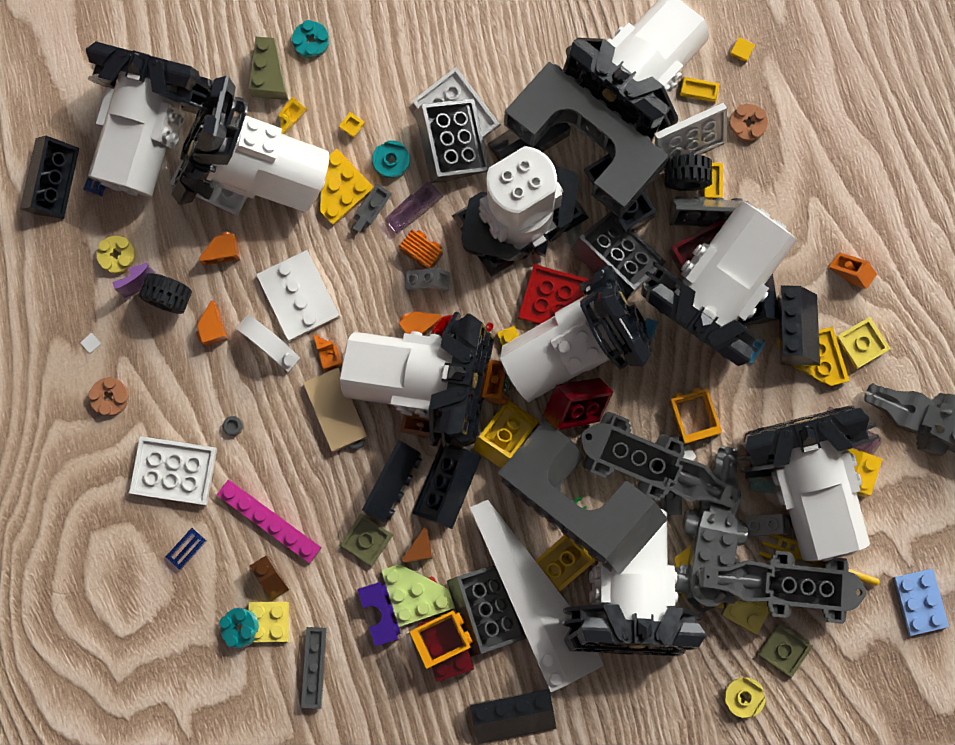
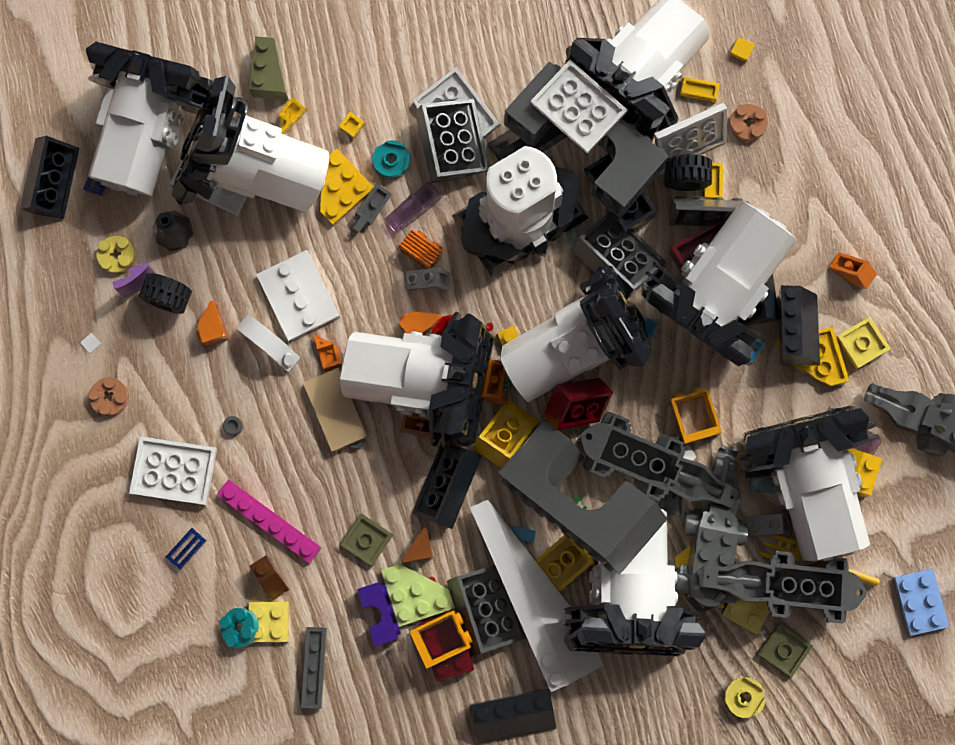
(172, 230): none -> black cone
(221, 250): orange slope -> none
(310, 49): teal plate -> none
(392, 481): black slope -> none
(524, 534): none -> dark azure piece
(548, 293): red plate -> none
(578, 106): none -> white plate

